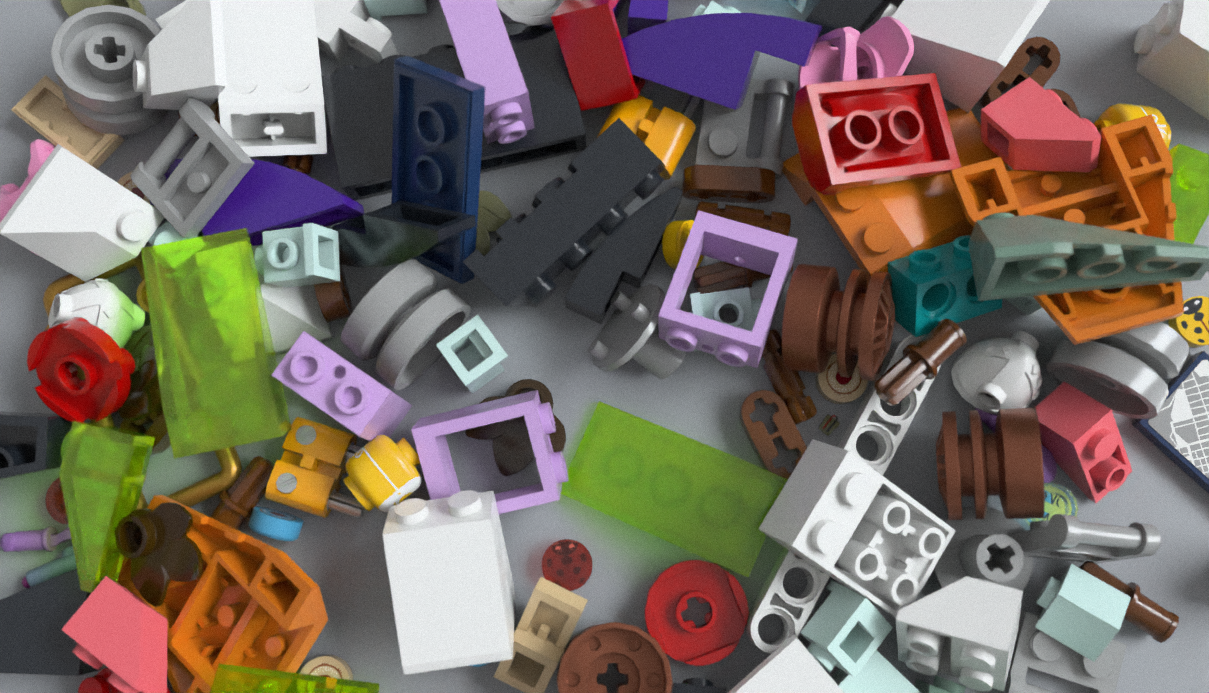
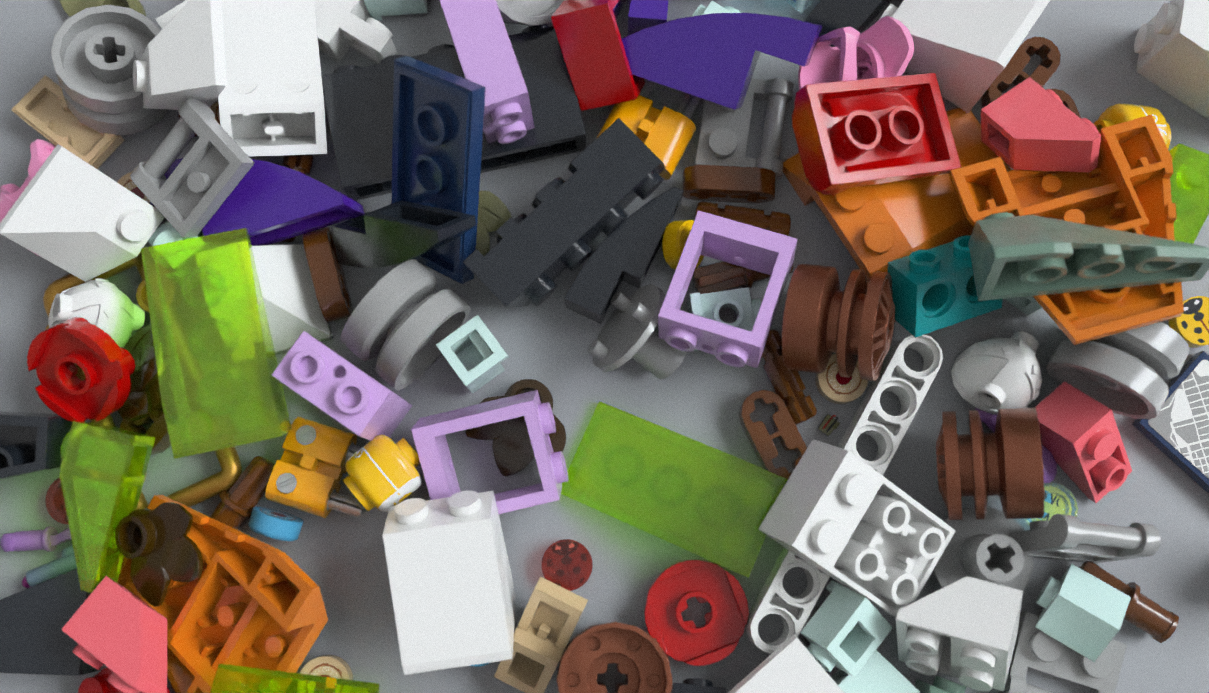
(299, 256): light aqua brick -> none
(920, 362): reddish brown axle -> none

